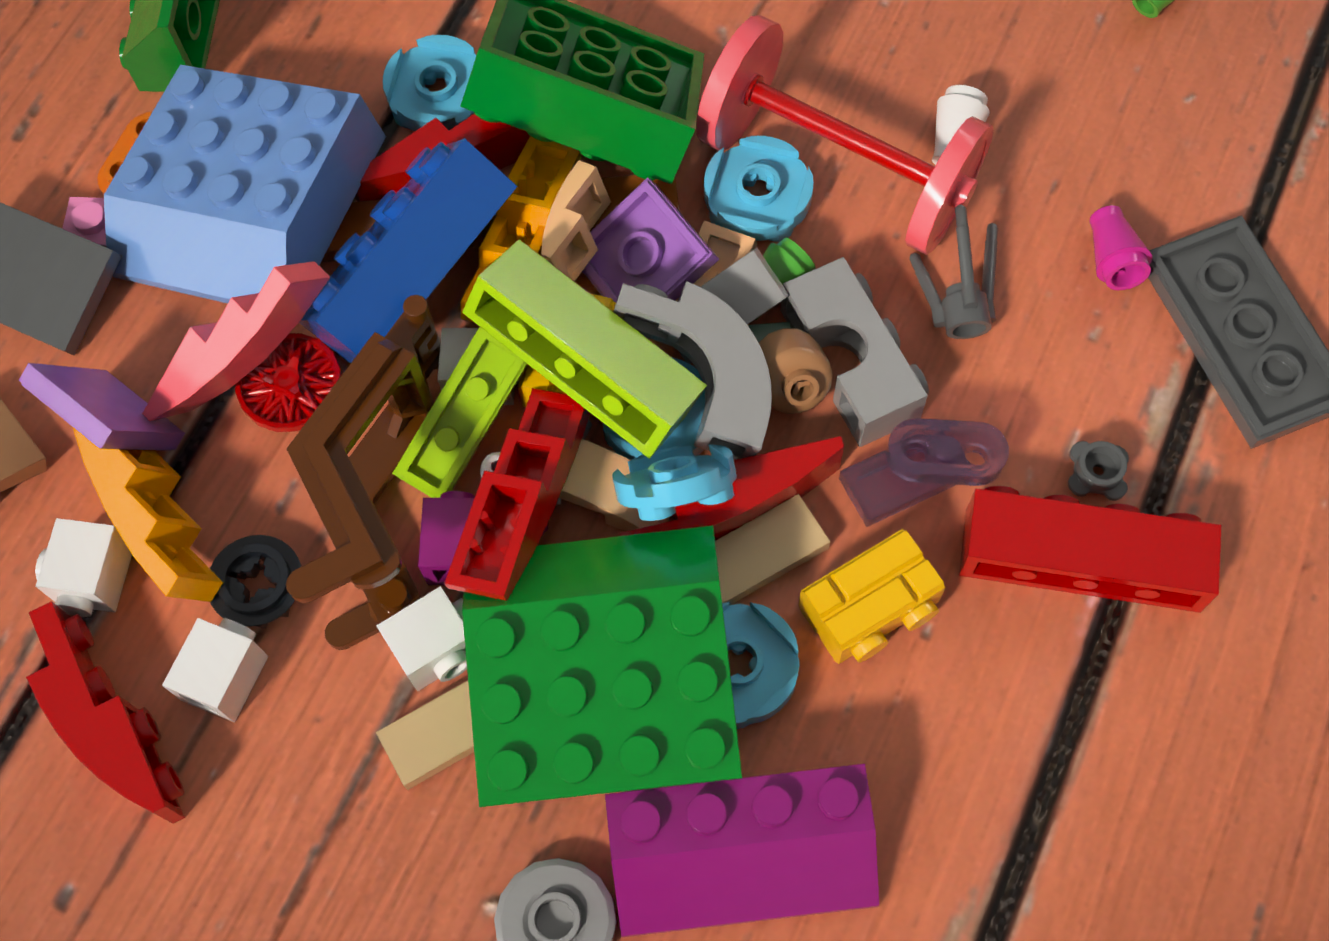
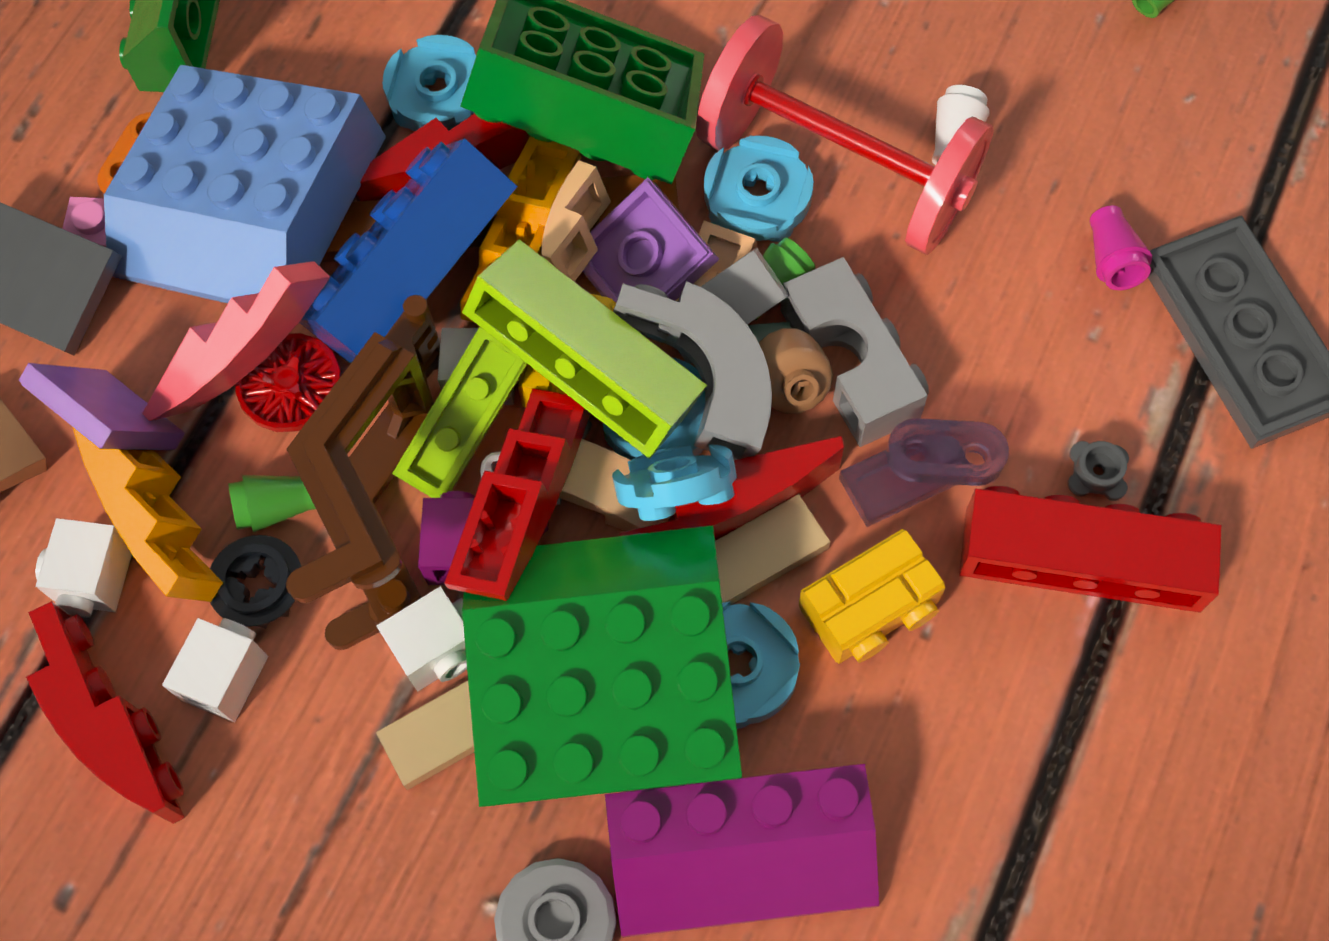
(267, 500): none -> bright green cone
(965, 309): dark grey plant -> none

